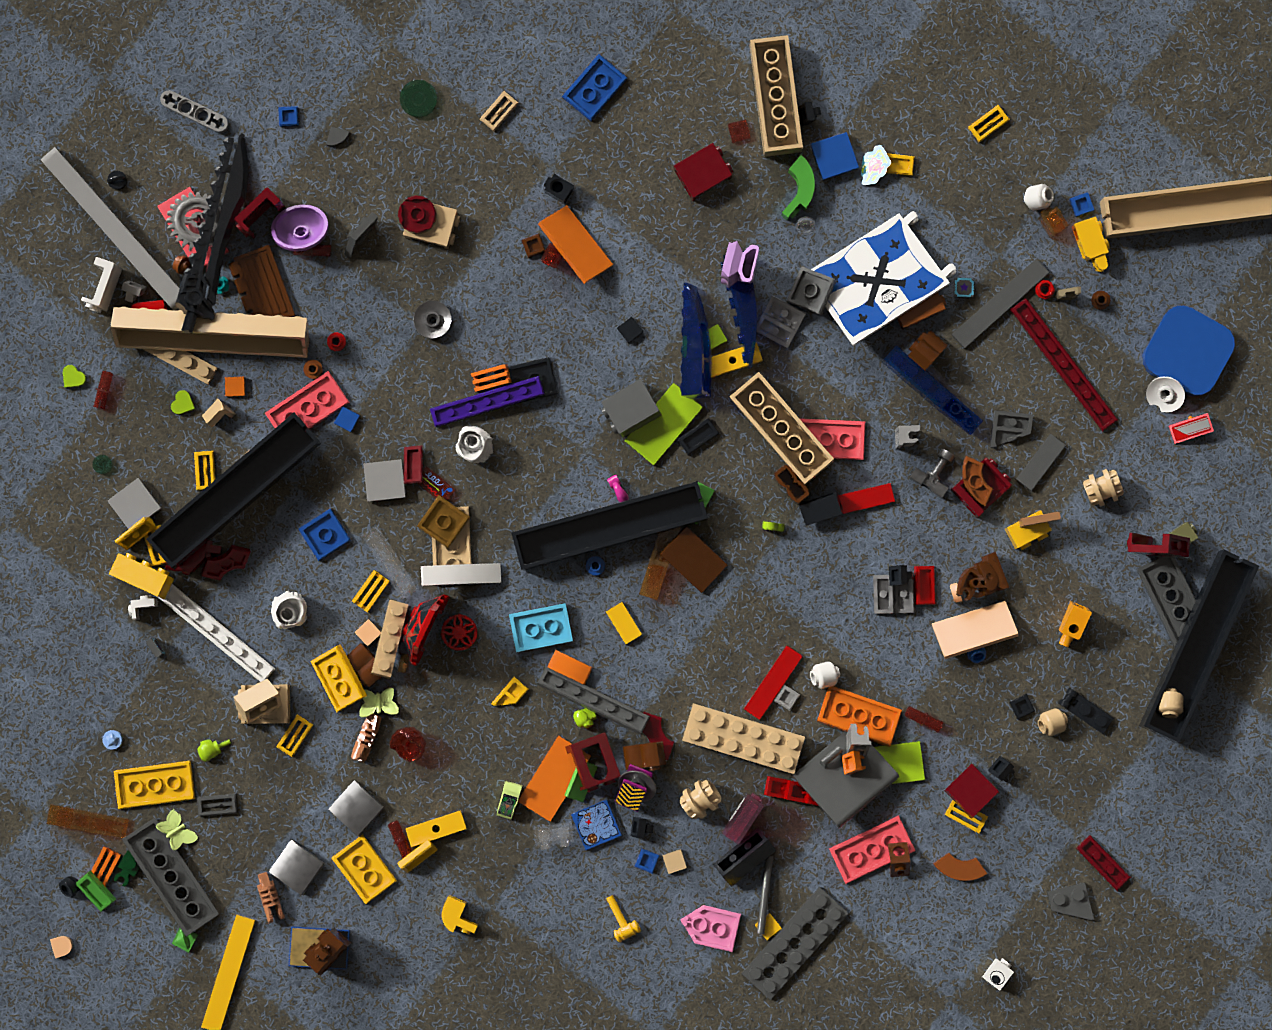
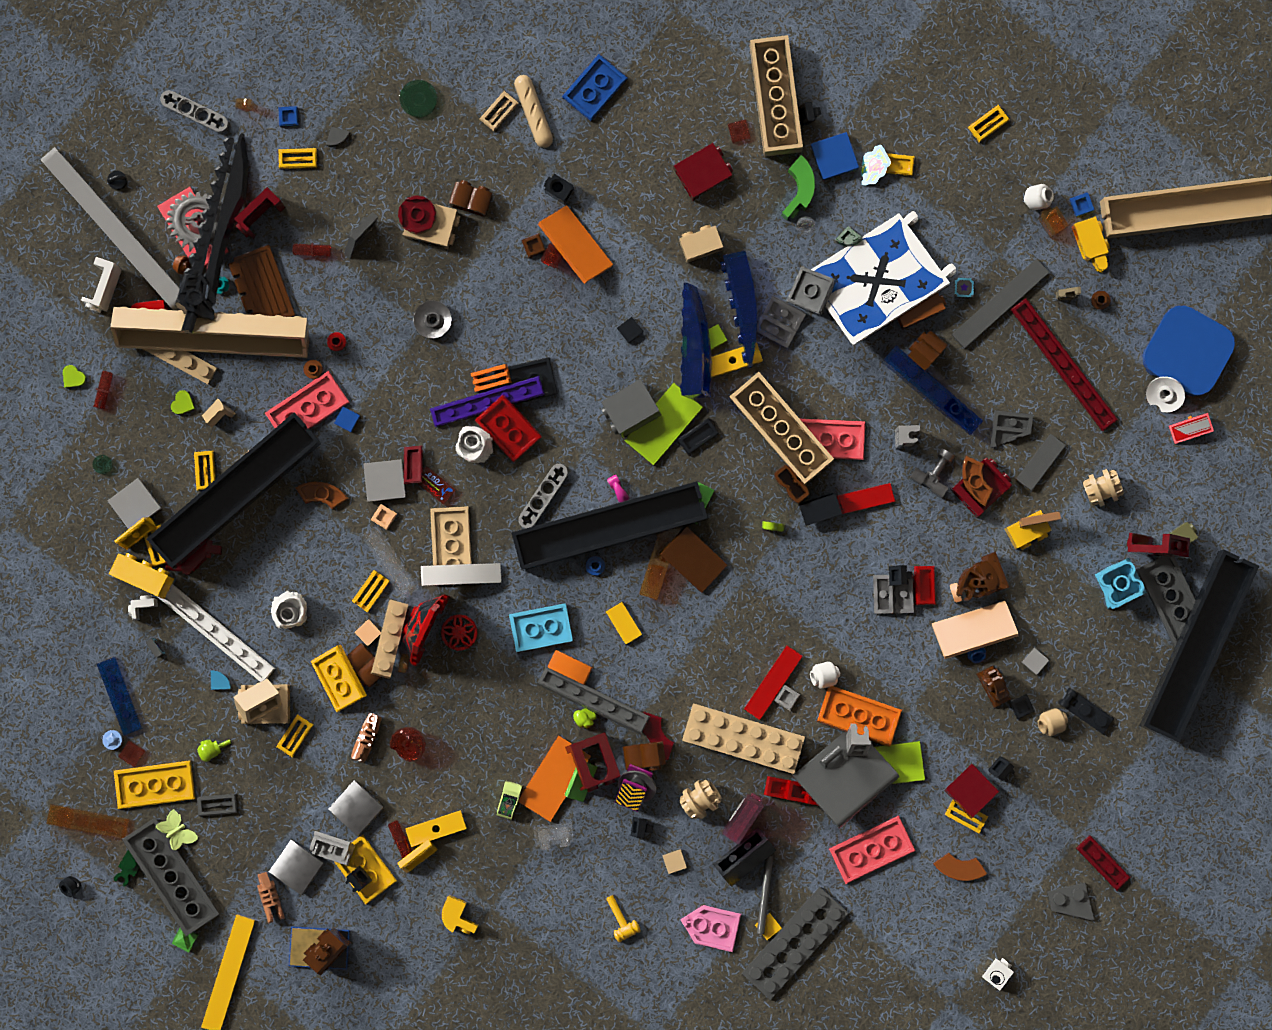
(61, 946): light nougat tile -> none
(95, 891): bright green tile -> none
(102, 870): orange tile -> none
(119, 696): none -> clear blue tile
(131, 753): none -> clear red tile
(133, 290): light grey tile -> none
(218, 566): dark red tile -> none
(219, 681): none -> dark azure tile
(234, 386): orange tile -> none
(246, 104): none -> clear orange tile
(297, 151): none -> yellow tile
(299, 221): medium lavender dish -> none
(321, 492): none -> dark orange tile
(324, 534): blue tile -> none
(332, 848): none -> light grey hinge
(358, 879): none -> black tile
(379, 701): yellowish green piece -> none
(384, 516): none -> light nougat tile
(443, 521): pearl gold tile -> none
(470, 198): none -> reddish brown brick
(508, 428): none -> red tile
(511, 693): yellow tile -> none
(533, 111): none -> tan piece
(540, 494): none -> light grey beam
(596, 824): tile -> none
(647, 860): blue tile -> none
(700, 243): none -> tan brick
(739, 265): lavender piece -> none
(848, 237): none -> tile
(852, 762): orange tile -> none
(899, 864): reddish brown bracket -> none
(923, 719): clear red axle -> none
(994, 686): none -> reddish brown piece
(1035, 661): none -> light grey tile
(1049, 285): red plate -> none
(1076, 615): light orange torso -> none
(1120, 583): none -> medium azure piece
(1171, 703): tan head -> none

